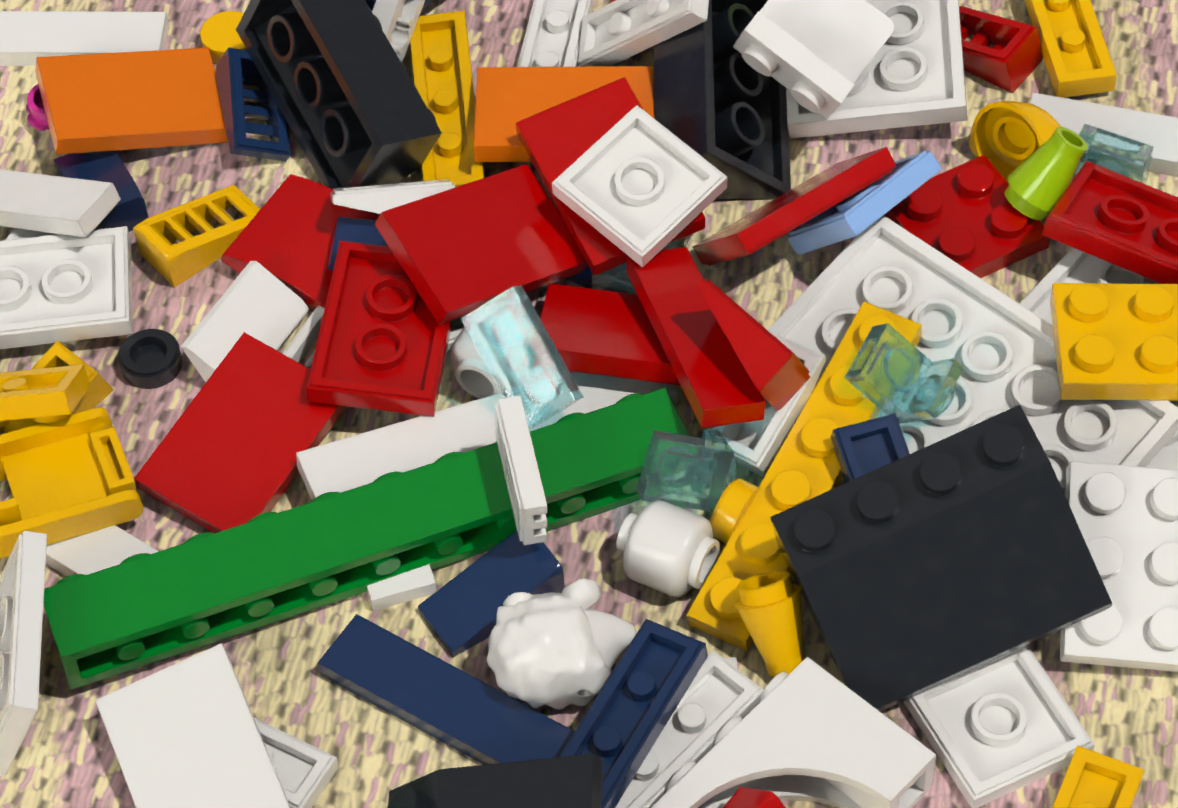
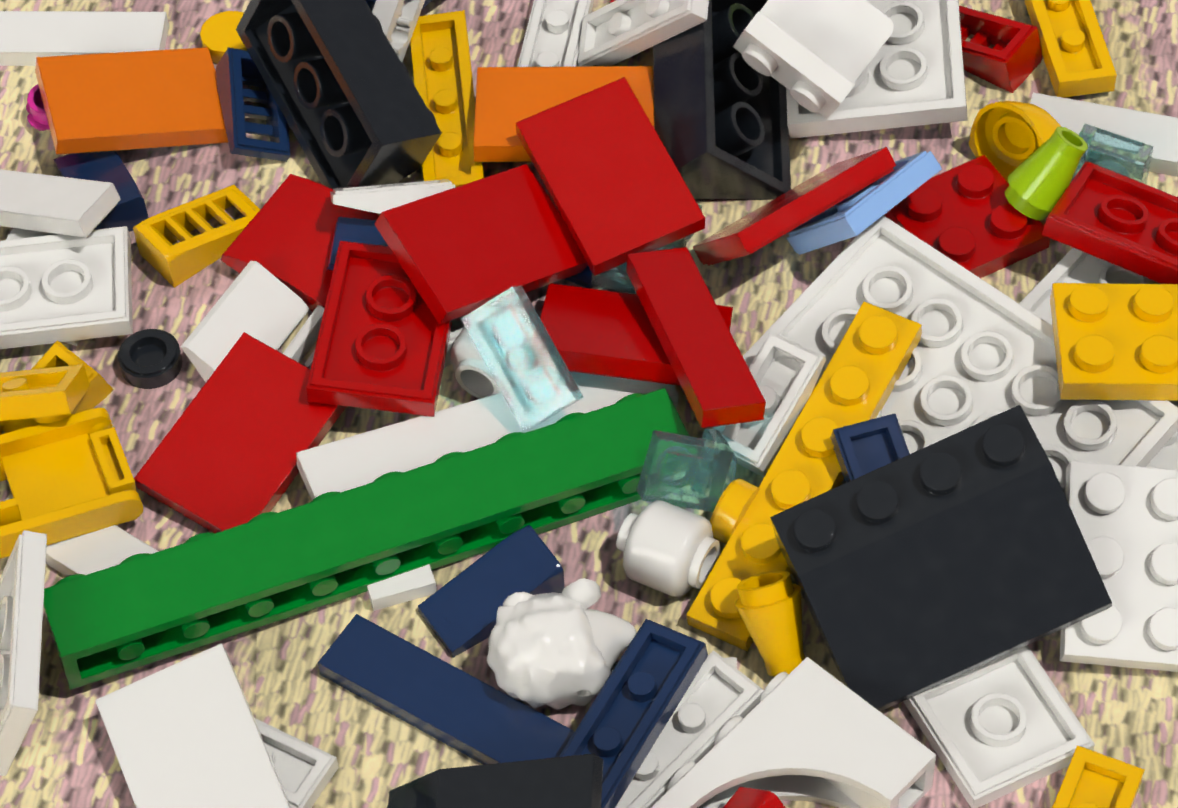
(521, 470): white tile -> none
(639, 185): white plate -> none
(767, 361): red slope -> none
(902, 377): clear light blue bracket -> none

